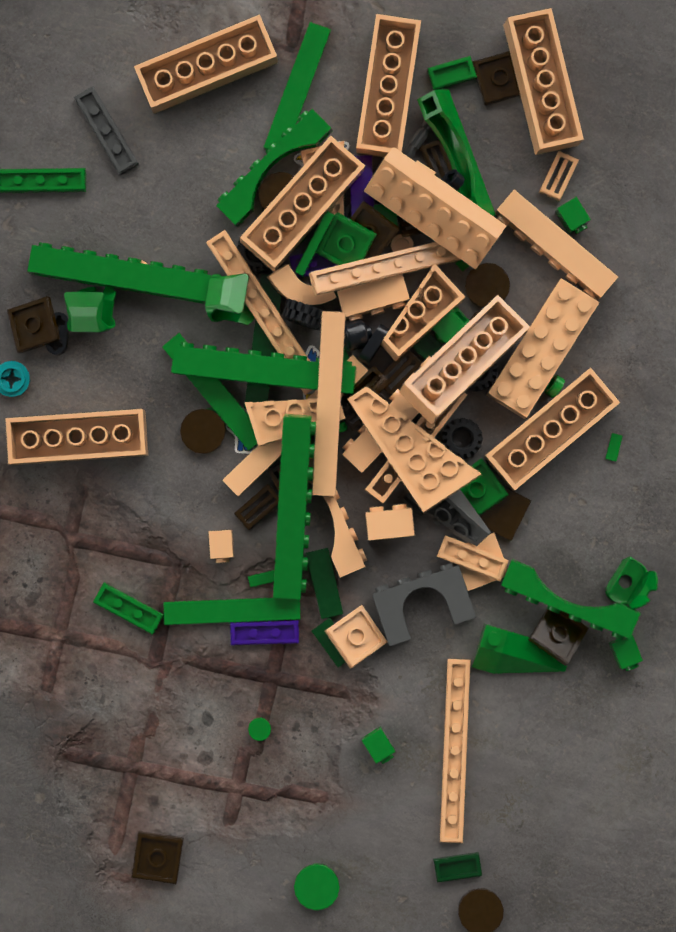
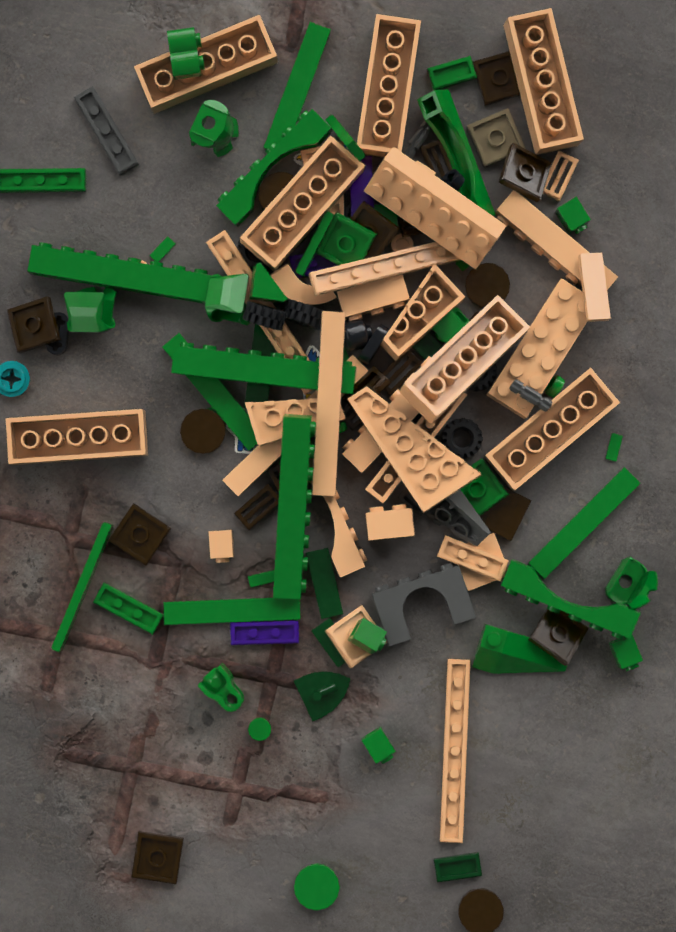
(82, 587): none -> green tile
(139, 534): none -> dark brown tile
(162, 249): none -> green piece
(184, 53): none -> green brick
(219, 684): none -> green piece
(221, 134): none -> green piece
(264, 287): none -> green slope
(264, 315): none -> black tyre
(322, 692): none -> dark green shield
(345, 137): none -> green tile
(368, 636): none -> green brick
(494, 136): none -> dark tan tile
(525, 172): none -> dark brown tile
(530, 395): none -> dark grey axle
(584, 522): none -> green tile
(594, 287): none -> light nougat tile

